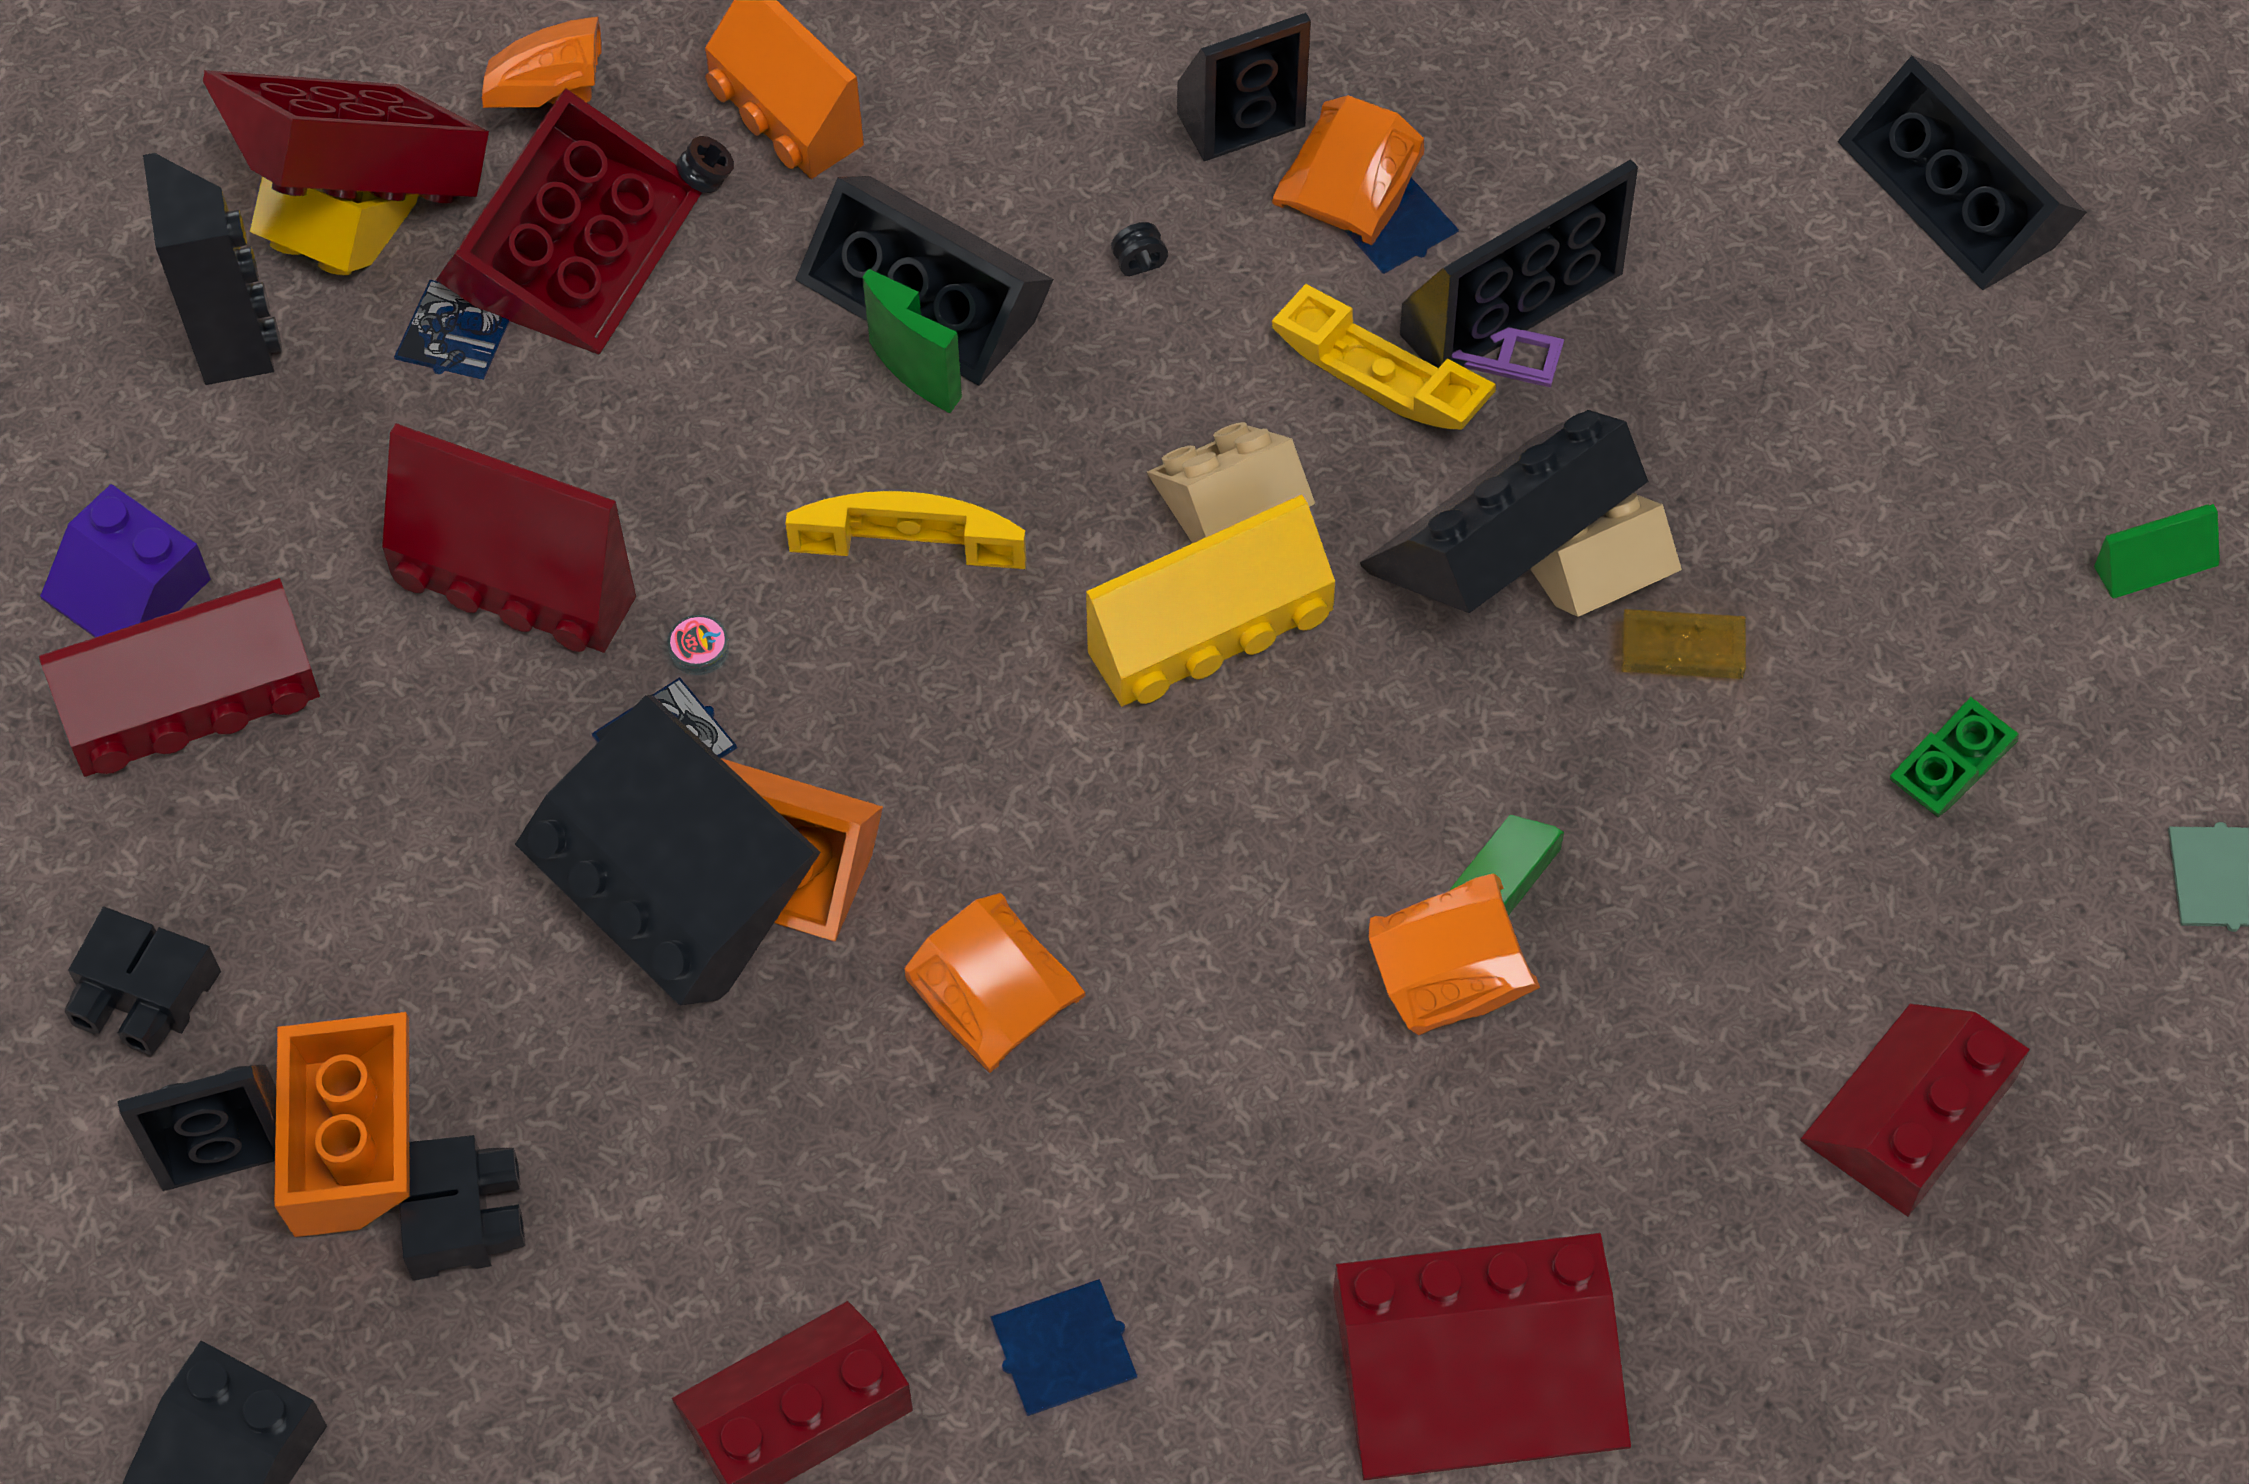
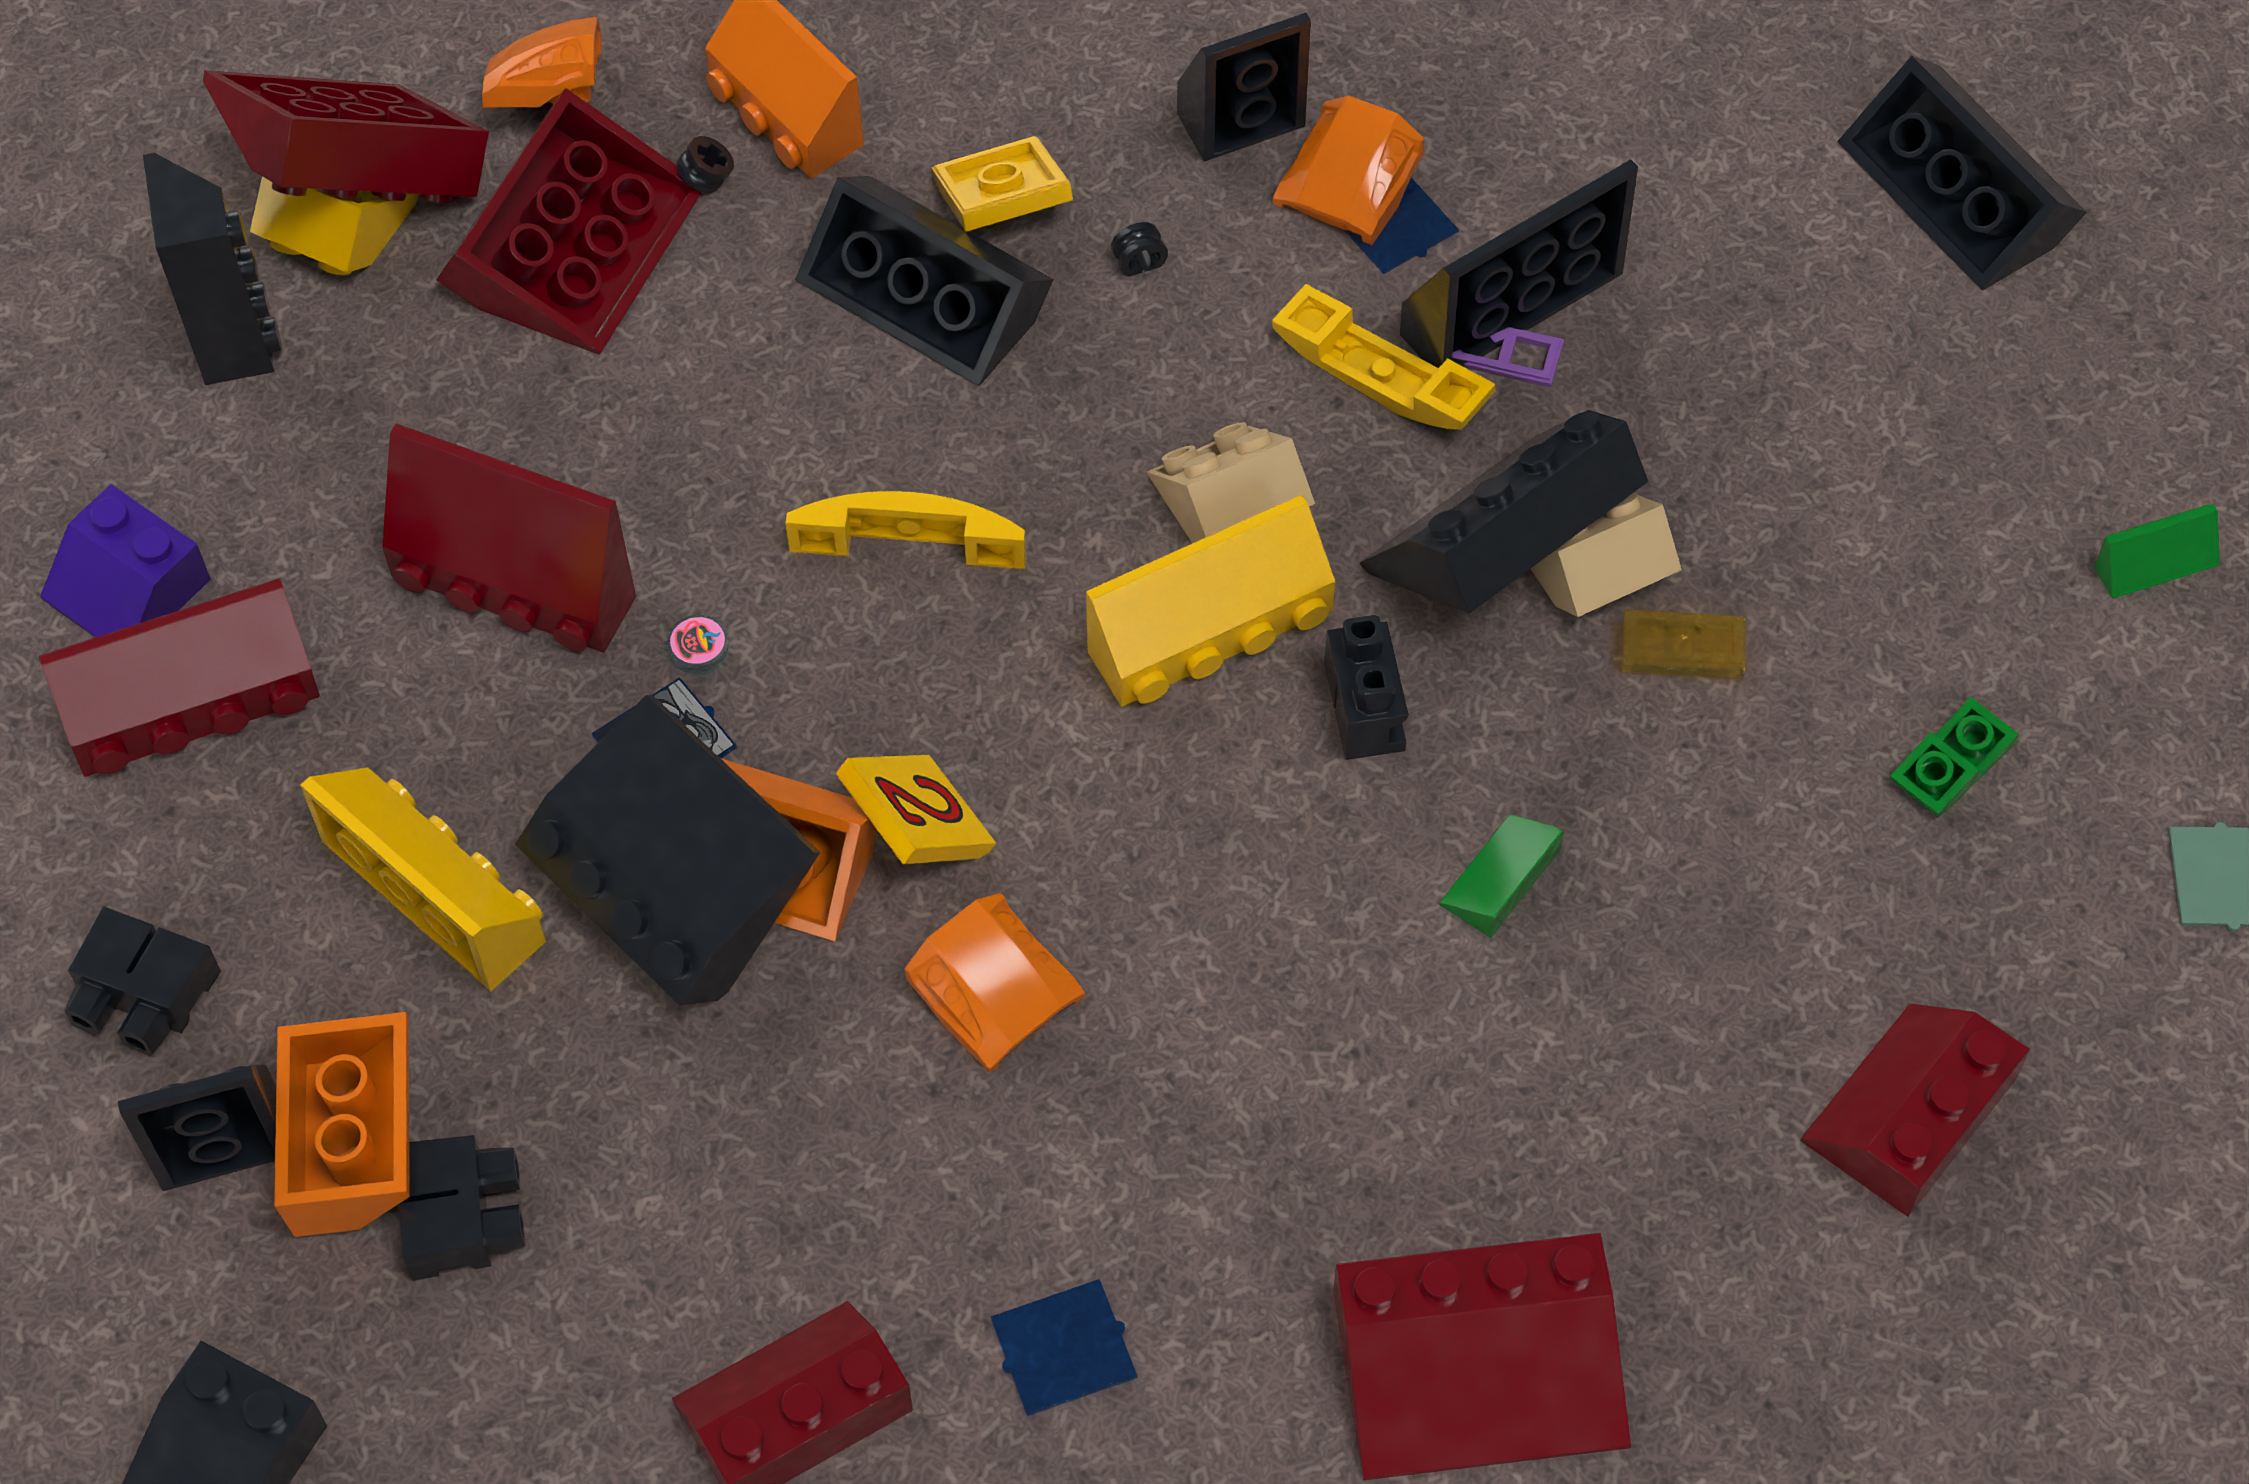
(425, 872): none -> yellow slope
(451, 334): piece -> none
(910, 345): green slope -> none
(915, 808): none -> yellow tile
(1001, 183): none -> yellow tile
(1366, 688): none -> black hips
(1451, 956): orange slope -> none

